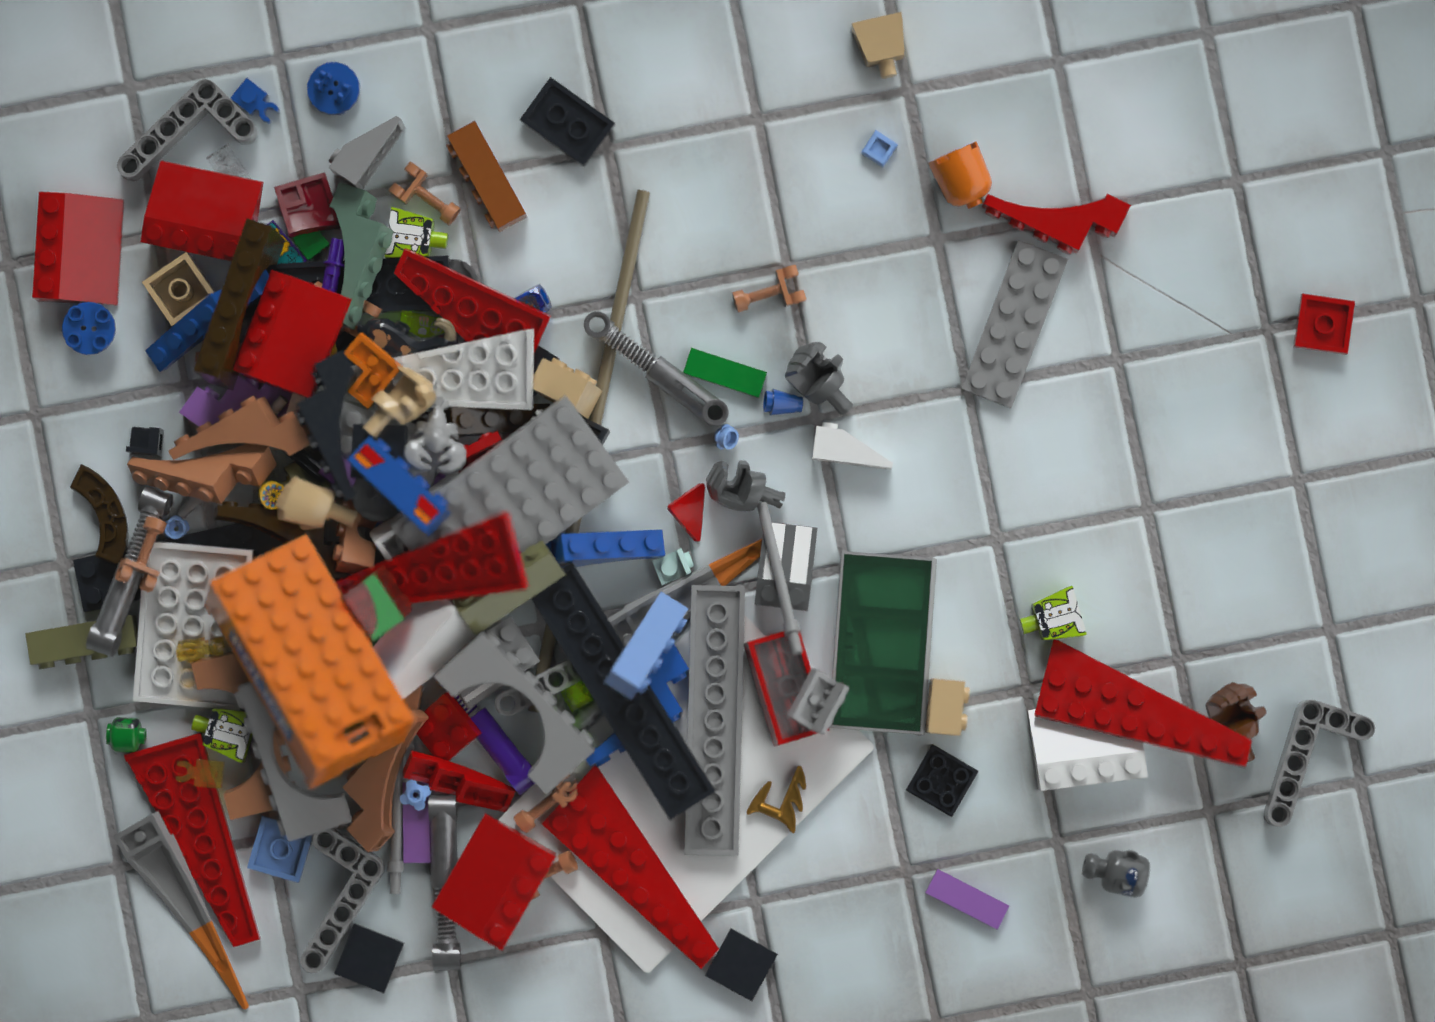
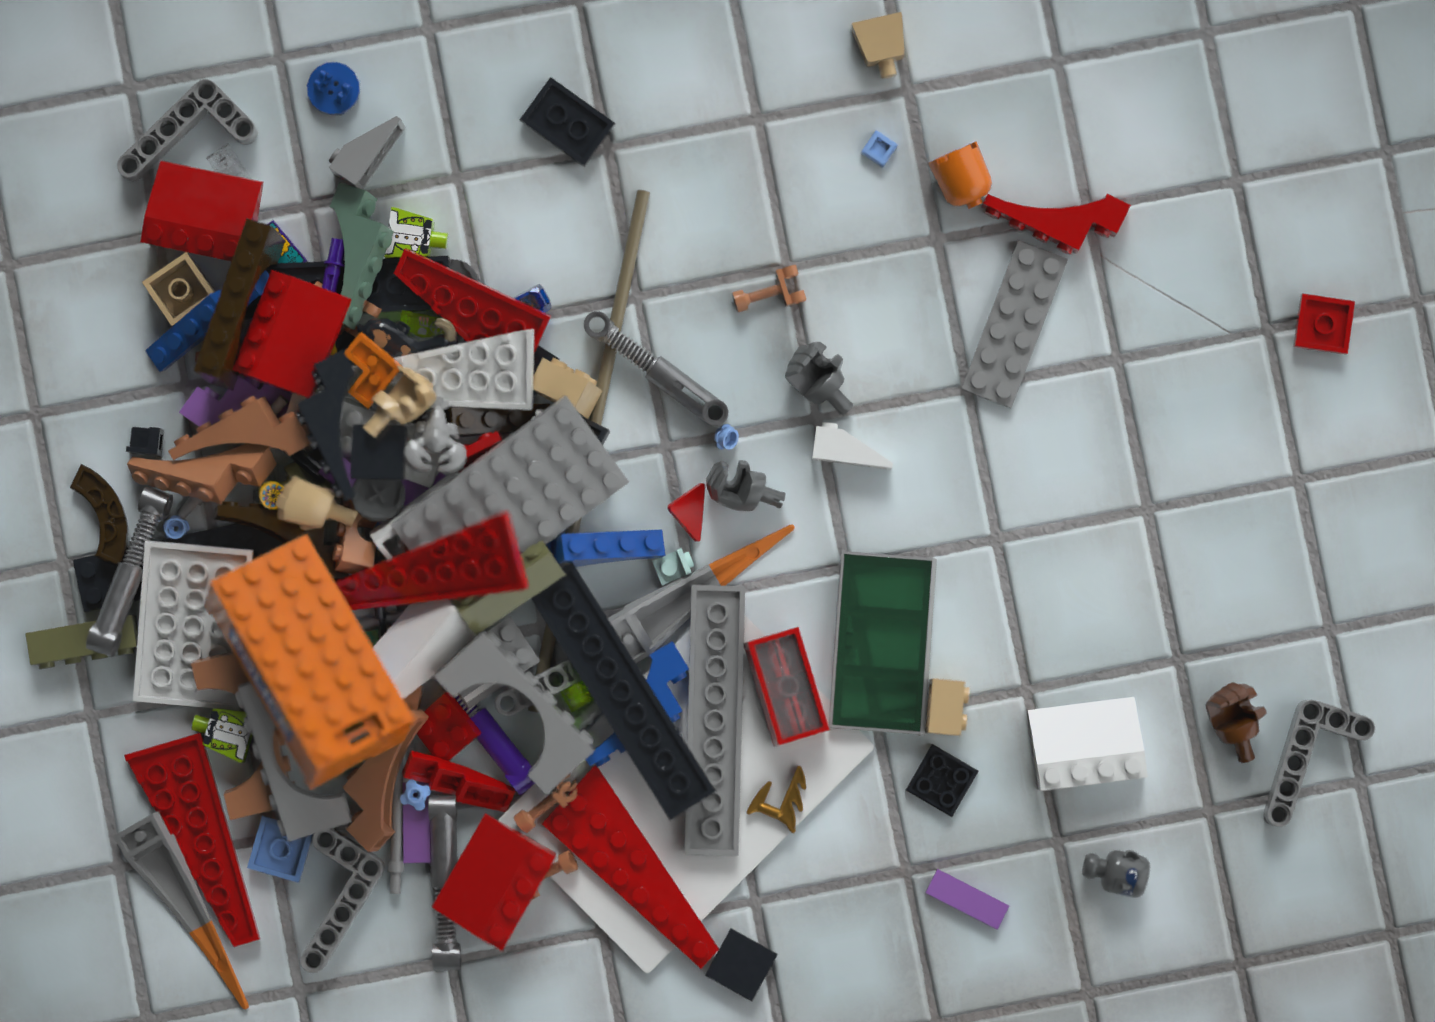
(78, 248): red slope -> none
(89, 315): blue plate -> none
(125, 735): green head -> none
(153, 527): nougat bar -> none
(195, 649): clear yellow plate -> none
(206, 773): clear yellow plate -> none
(252, 99): blue plate -> none
(307, 205): dark red plate -> none
(311, 244): green tile -> none
(369, 958): black tile -> none
(376, 603): clear red slope -> none
(399, 486): blue brick -> none
(448, 212): nougat bar -> none
(487, 177): dark orange brick -> none
(646, 646): medium blue brick -> none
(725, 372): green tile -> none
(780, 402): blue cone -> none
(790, 625): light grey bar -> none
(796, 552): dark grey slope -> none
(817, 702): light grey bracket -> none
(1055, 616): torso -> none
(1103, 700): red wing -> none

